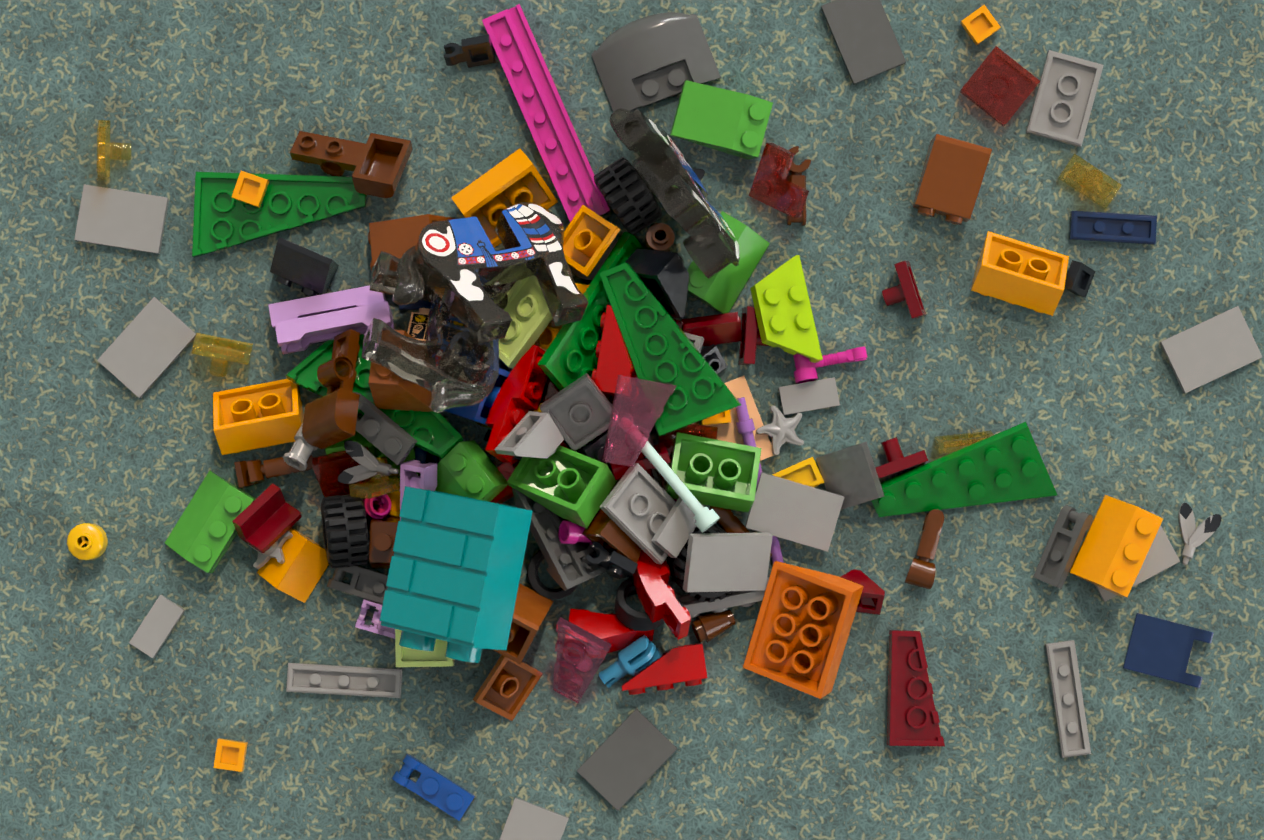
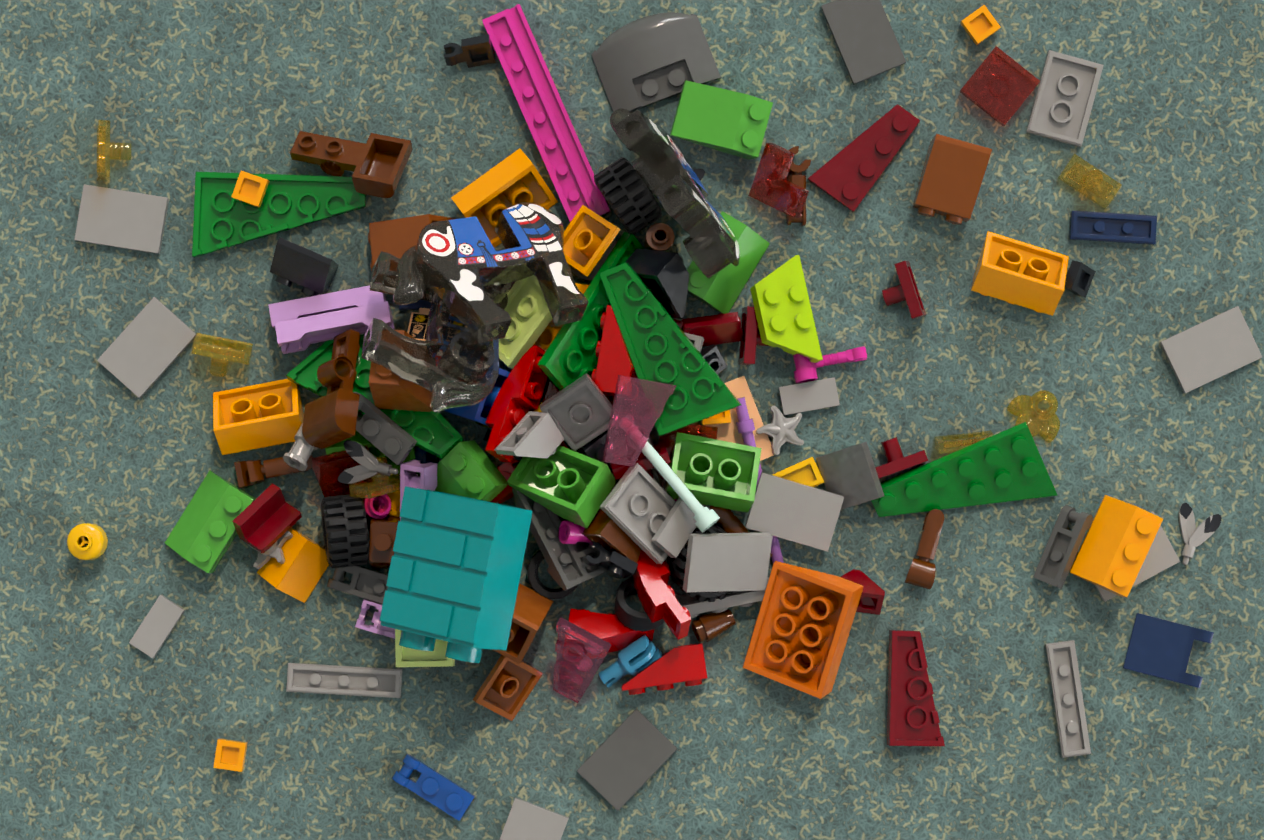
(862, 162): none -> dark red wing
(1038, 420): none -> clear yellow plate

